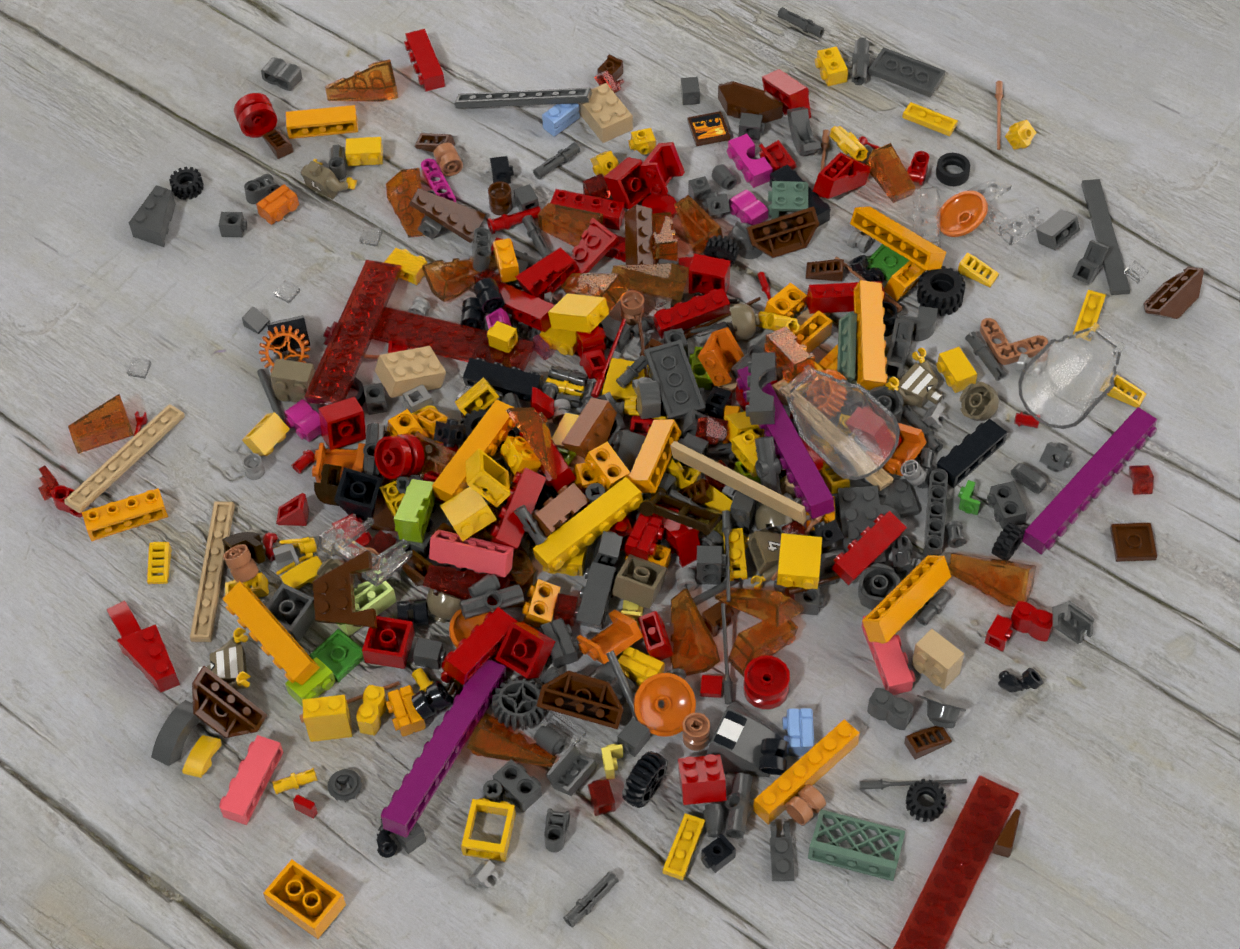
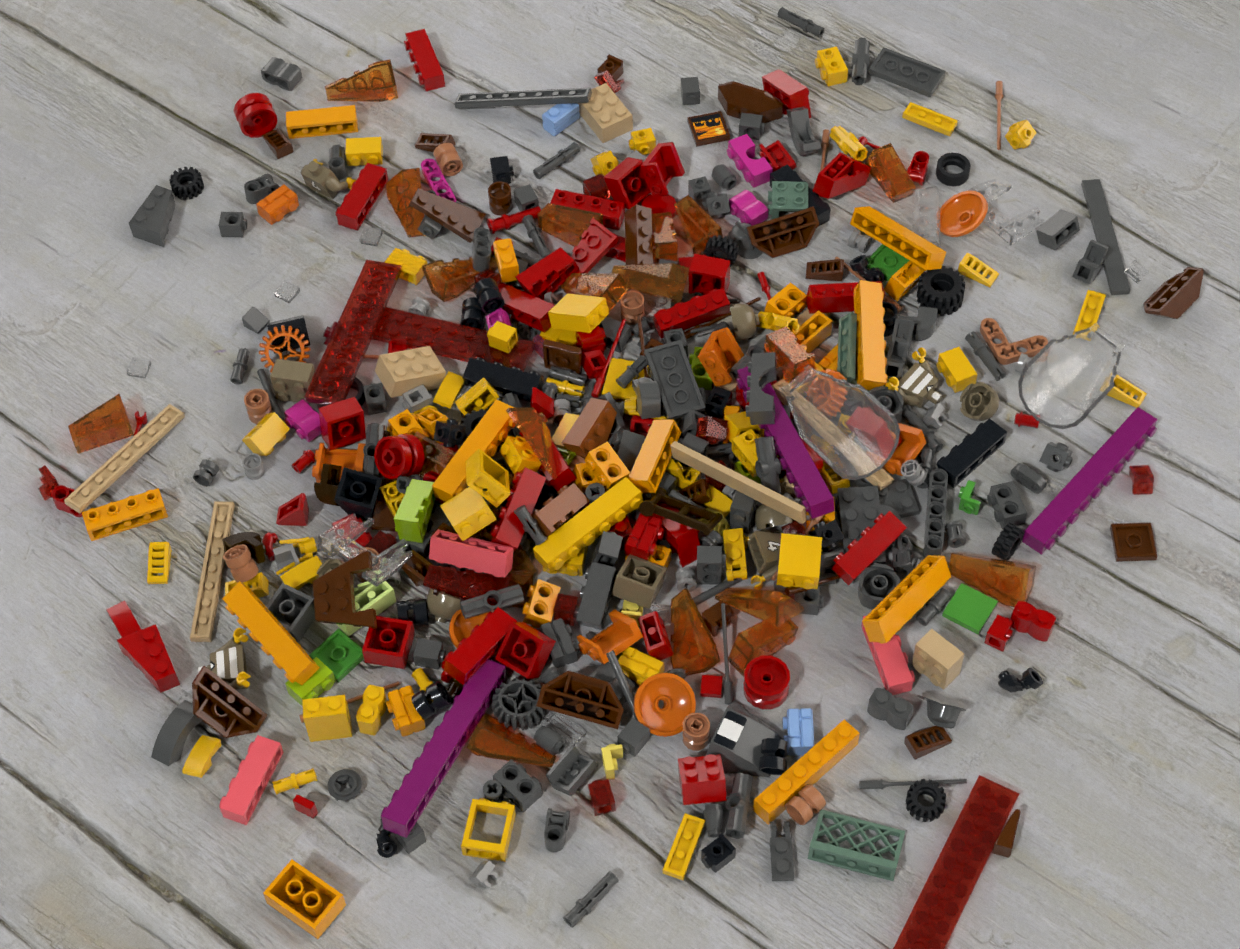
(206, 472): none -> dark grey wheel
(240, 366): none -> dark grey axle
(257, 404): none -> nougat wheel
(362, 196): none -> red brick
(449, 390): none -> yellow slope
(484, 585): dark grey cone -> none
(562, 356): none -> reddish brown tile
(644, 779): black gear -> none
(726, 529): dark grey piece -> none
(969, 608): none -> bright green tile
(1072, 621): dark grey hinge -> none

